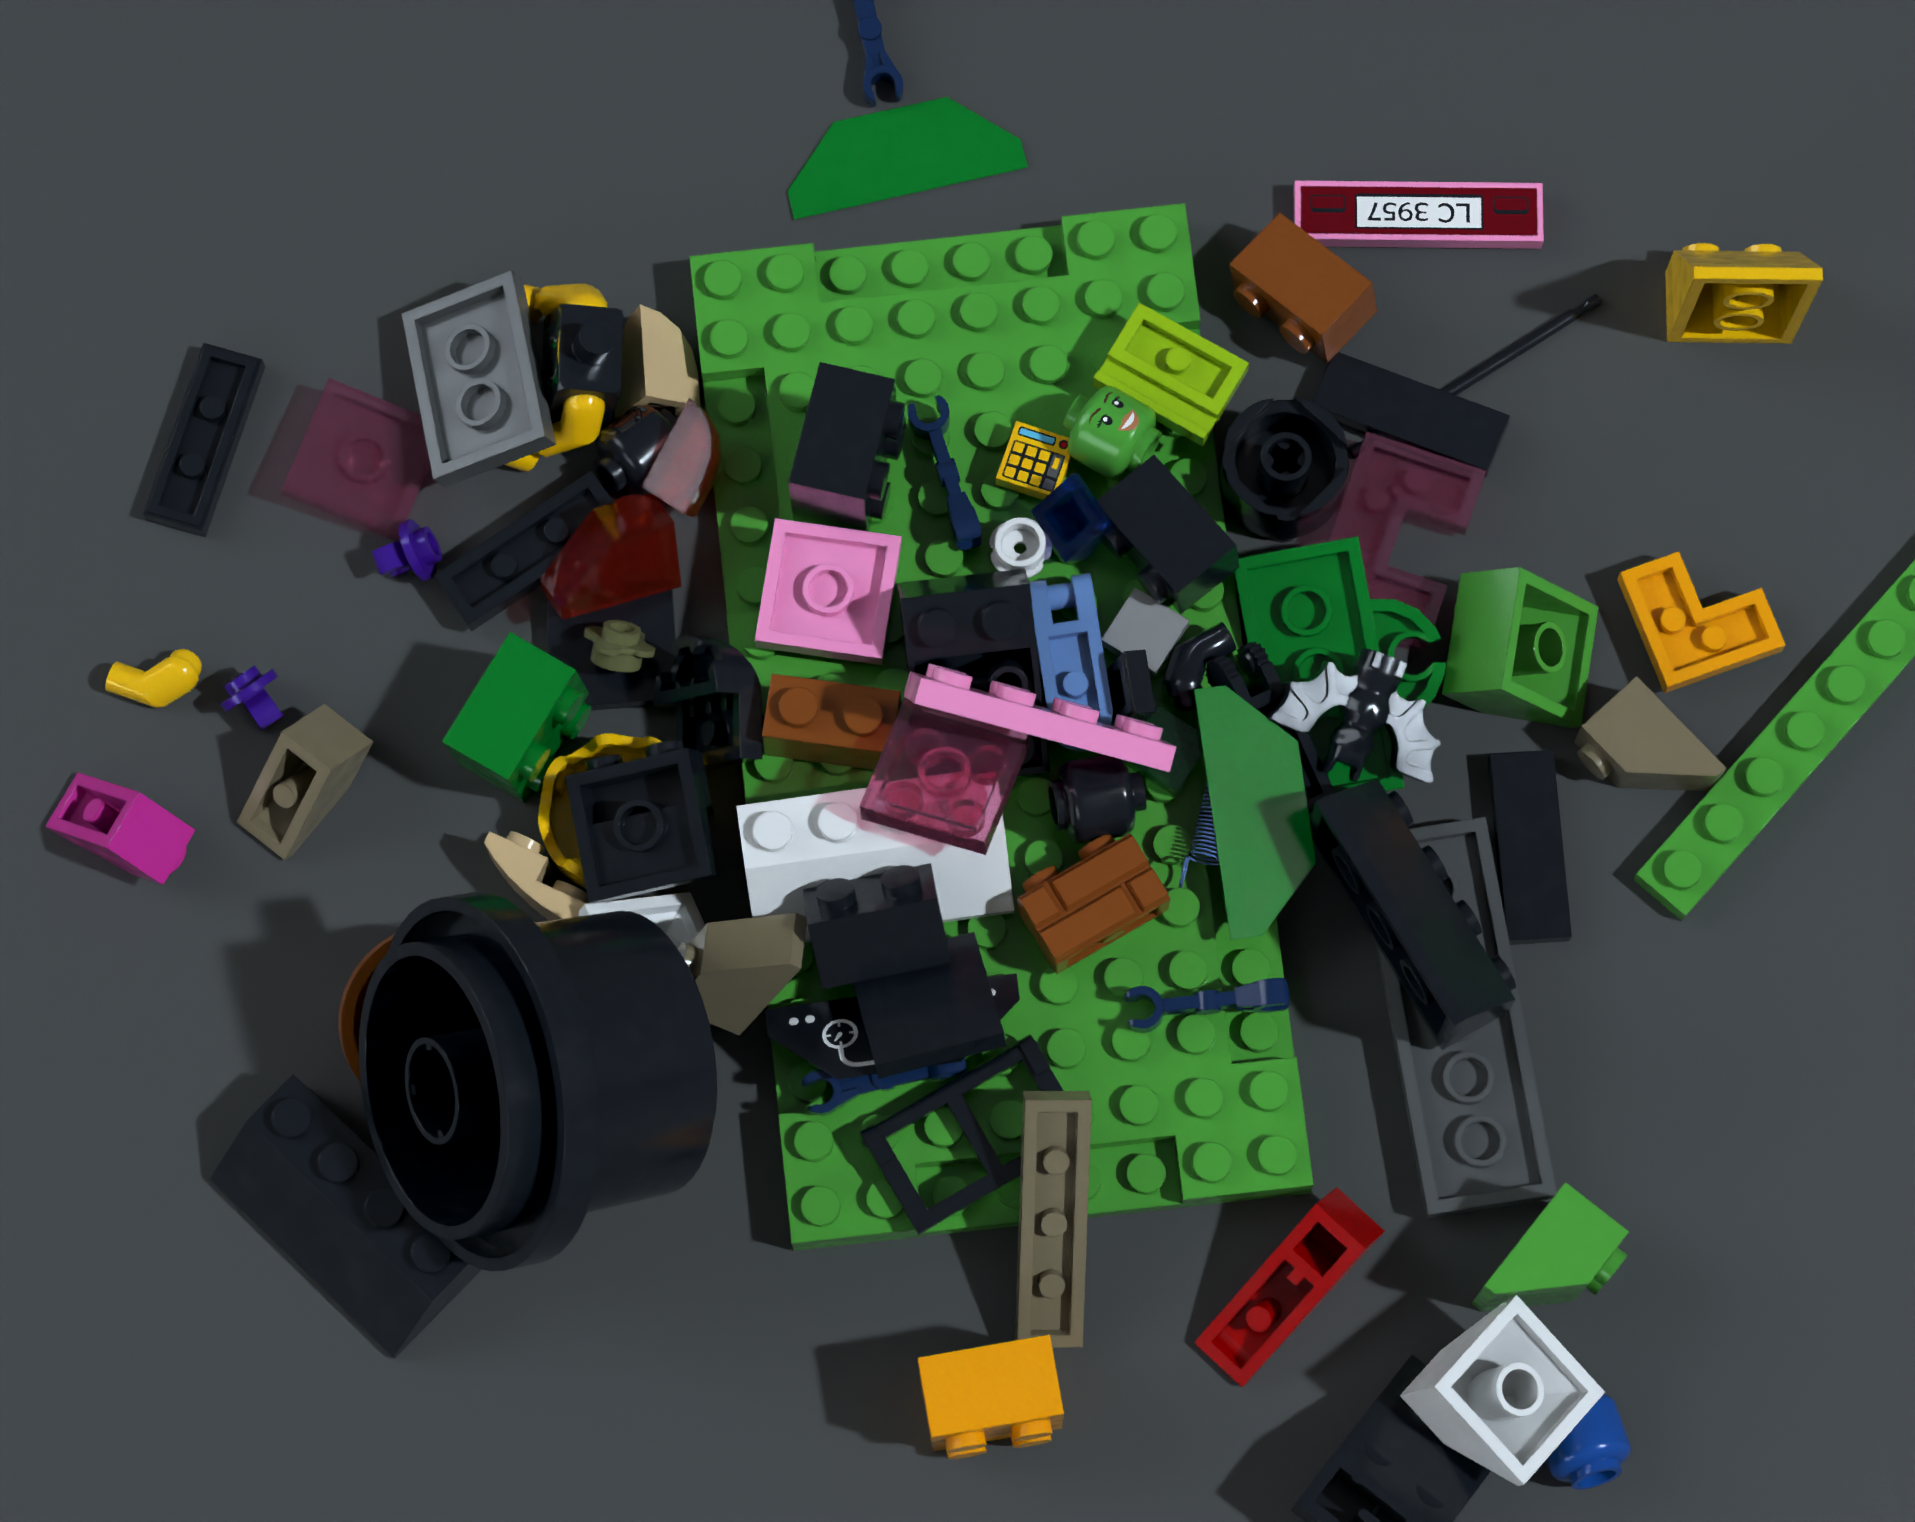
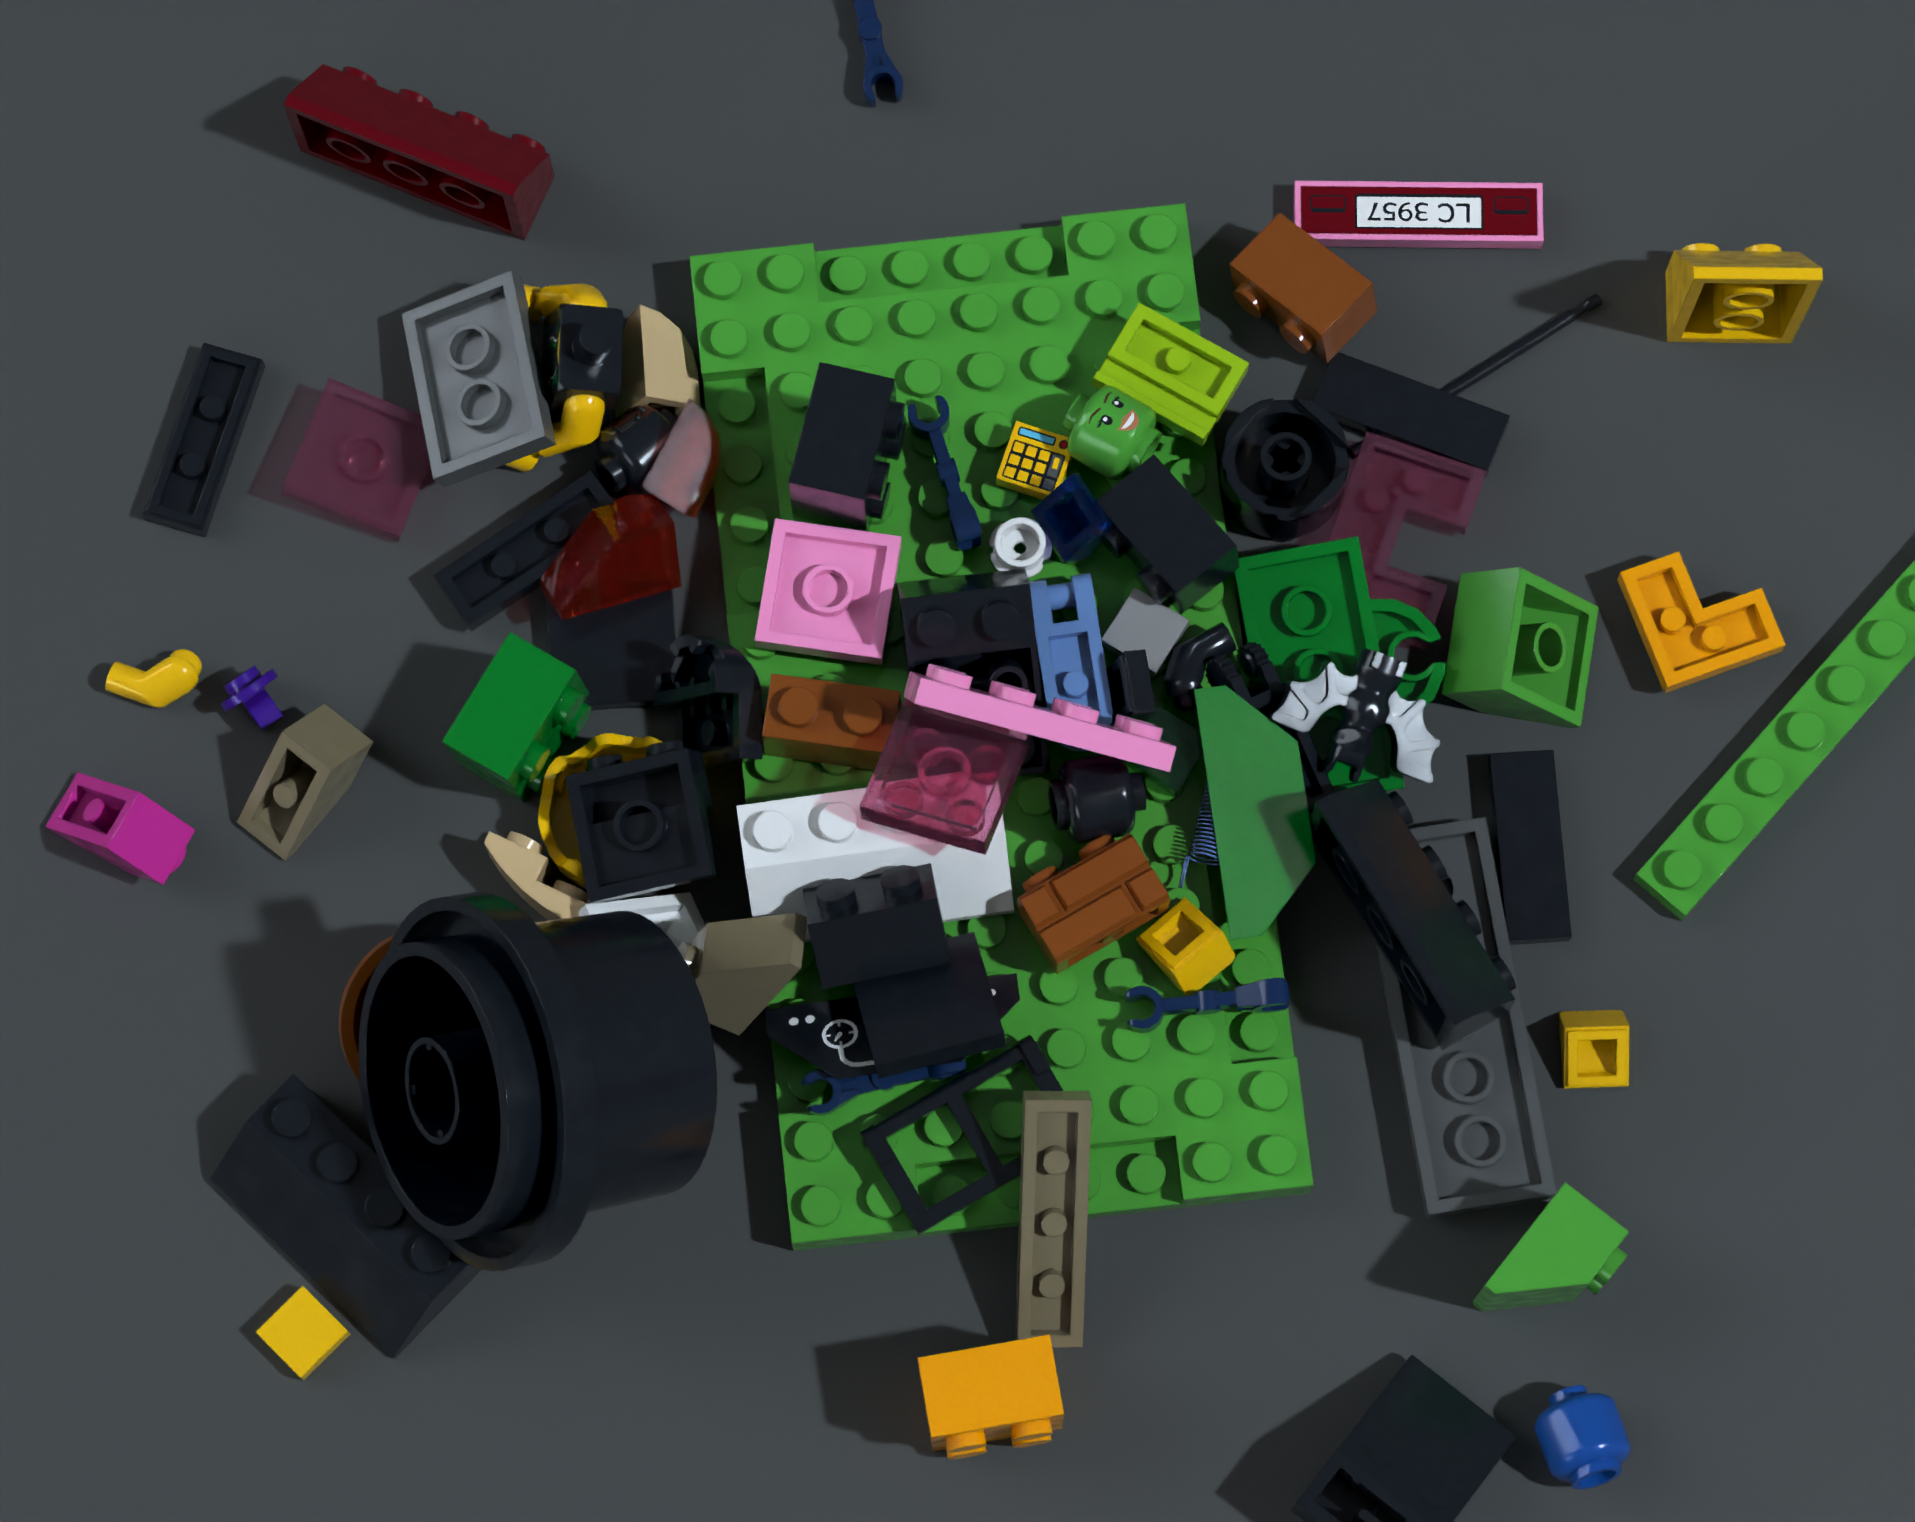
(303, 1333): none -> yellow tile
(415, 551): dark purple plate -> none
(420, 148): none -> dark red slope
(618, 646): olive plate -> none
(901, 155): green sticker -> none
(1187, 947): none -> yellow slope
(1289, 1286): red slope -> none
(1504, 1392): white slope -> none
(1594, 1048): none -> yellow slope
(1645, 745): dark tan slope -> none

